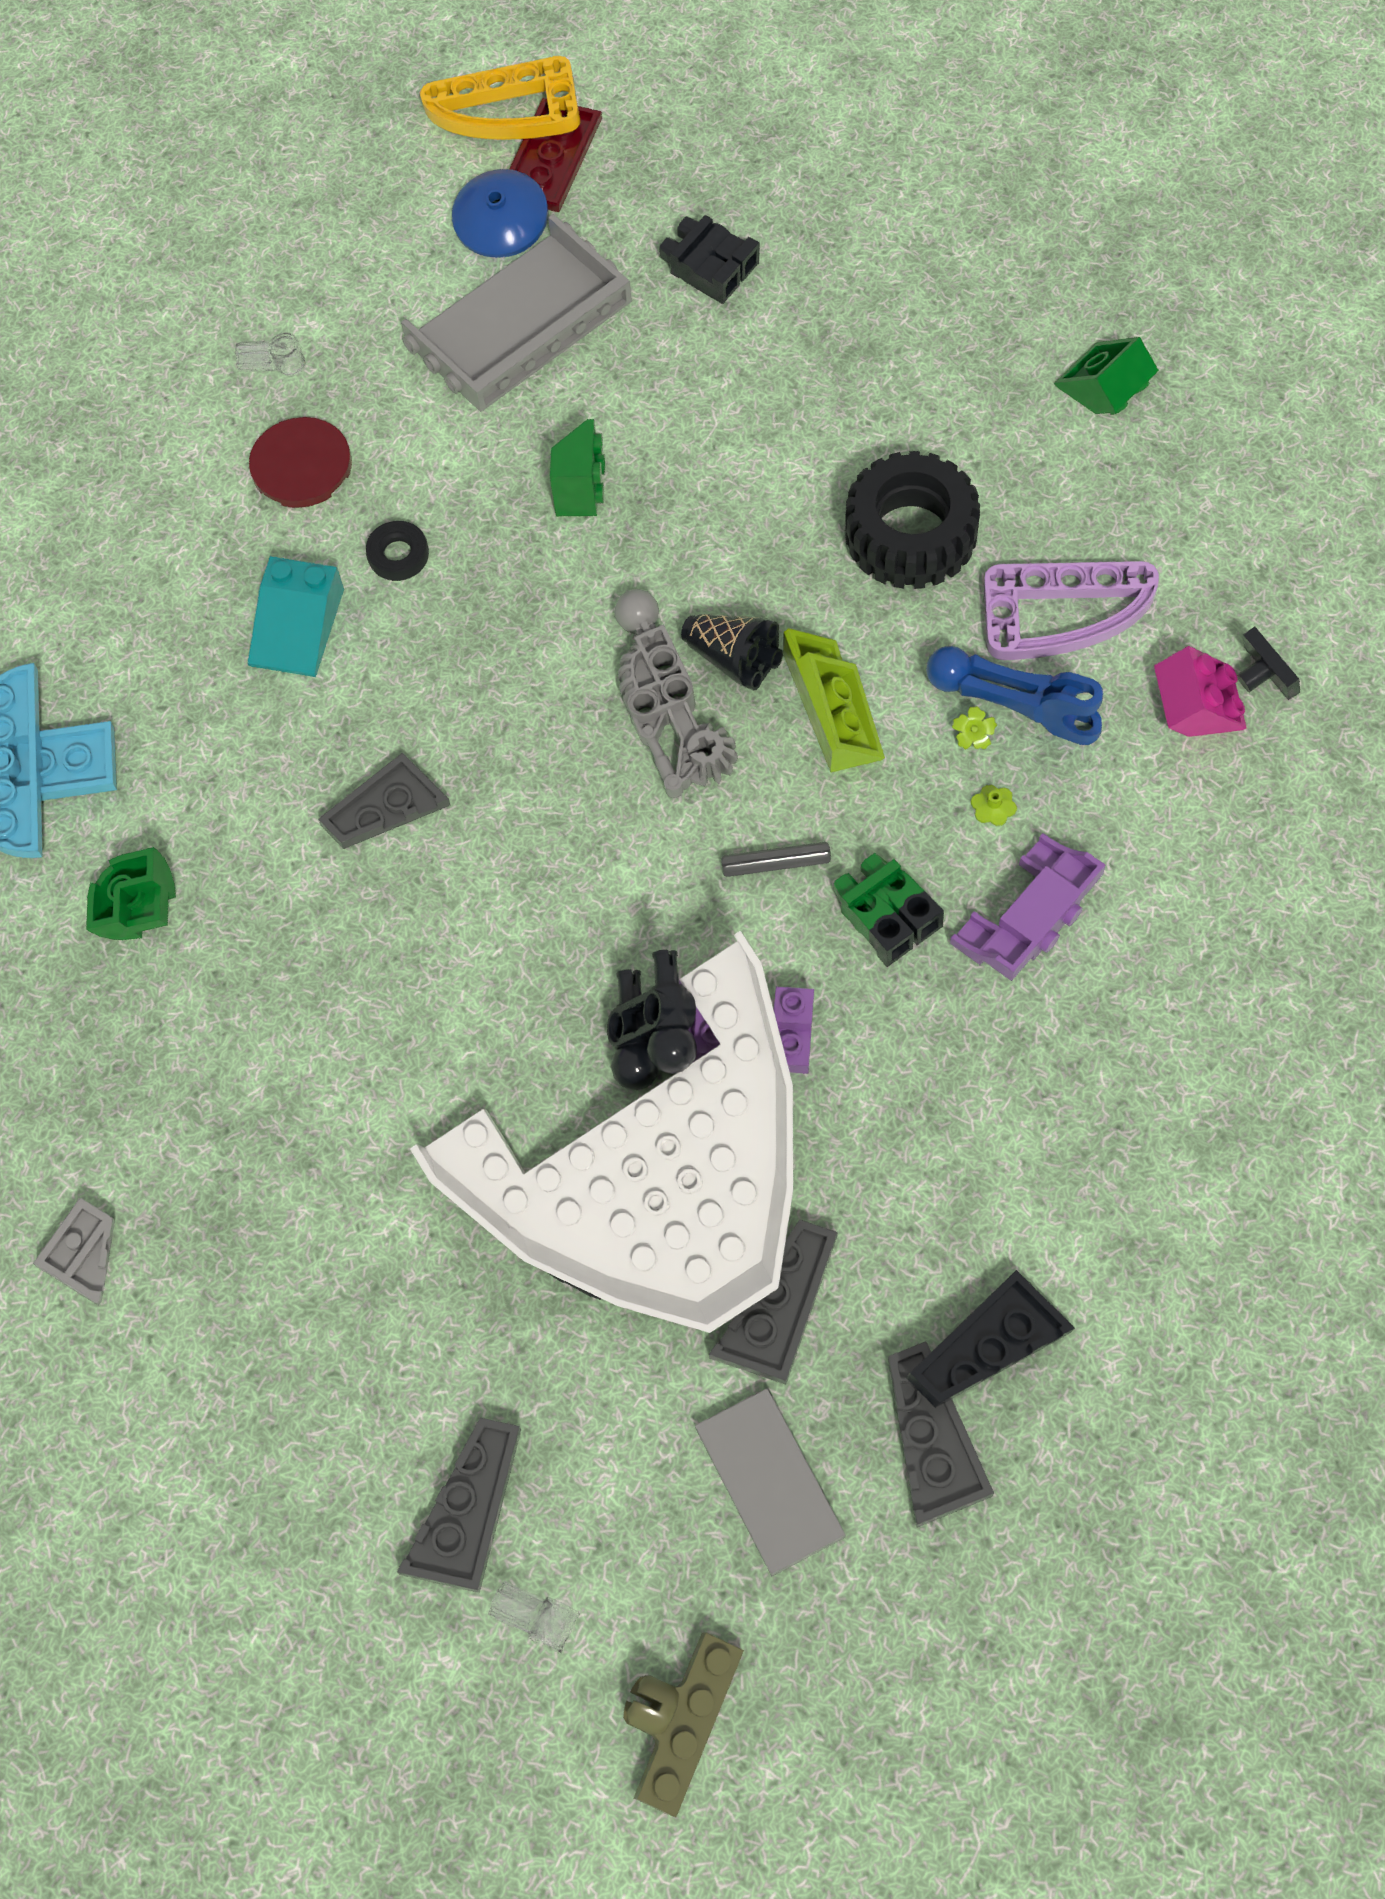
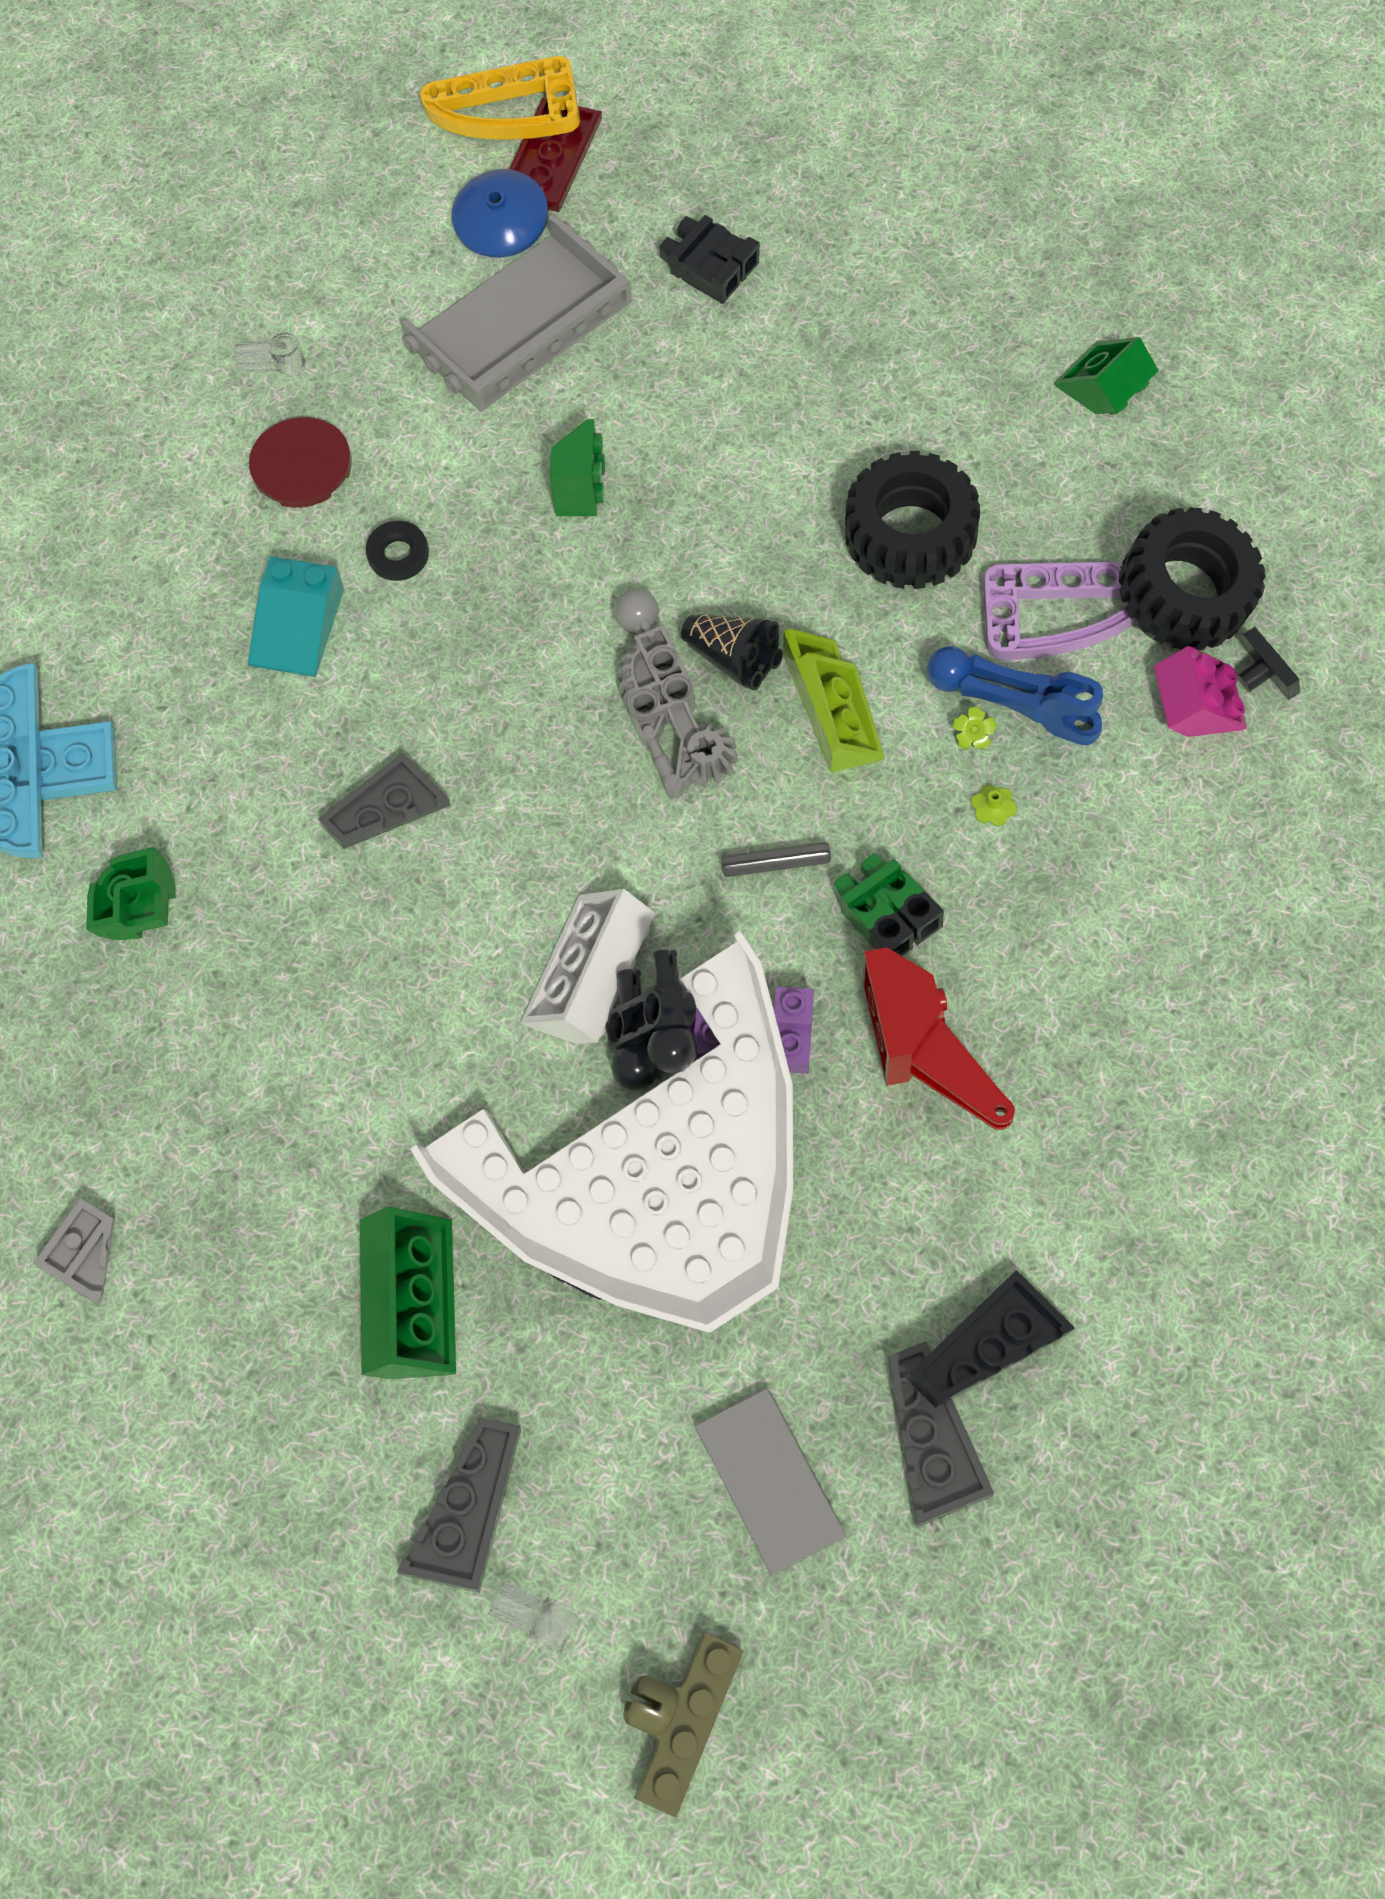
(406, 1295): none -> green slope
(581, 973): none -> white slope
(770, 1331): dark grey wing -> none
(918, 1044): none -> red slope
(1037, 914): medium lavender bracket -> none
(1213, 547): none -> black tyre

